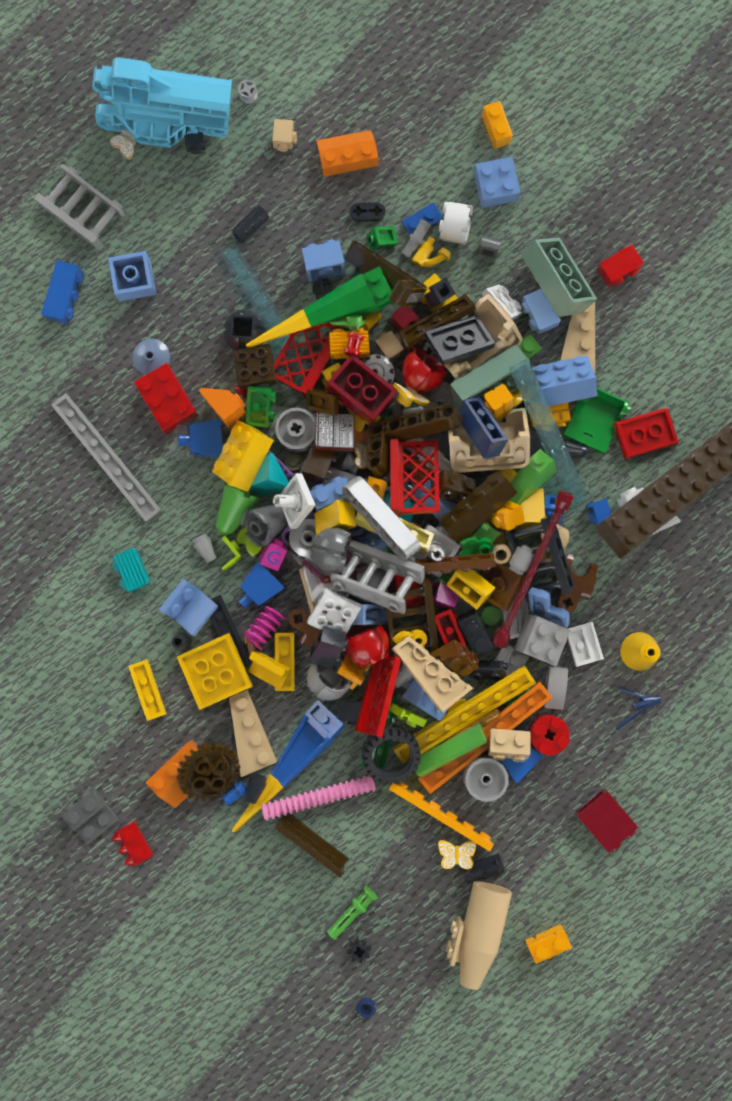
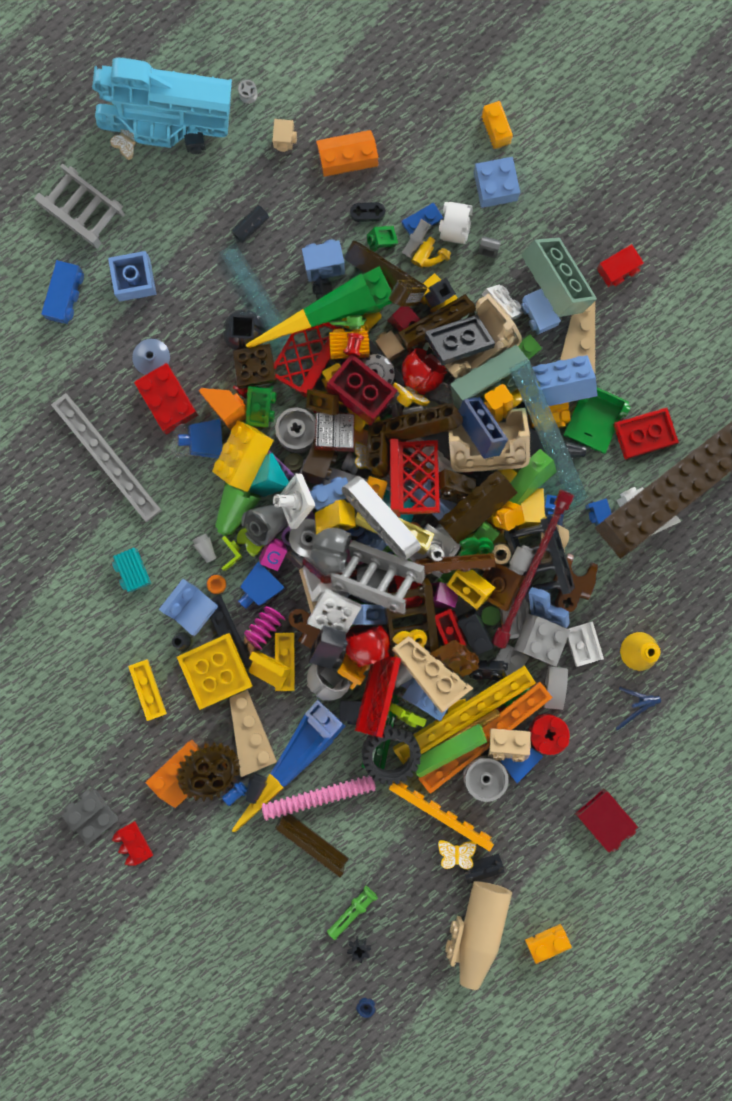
(216, 584): none -> orange tile

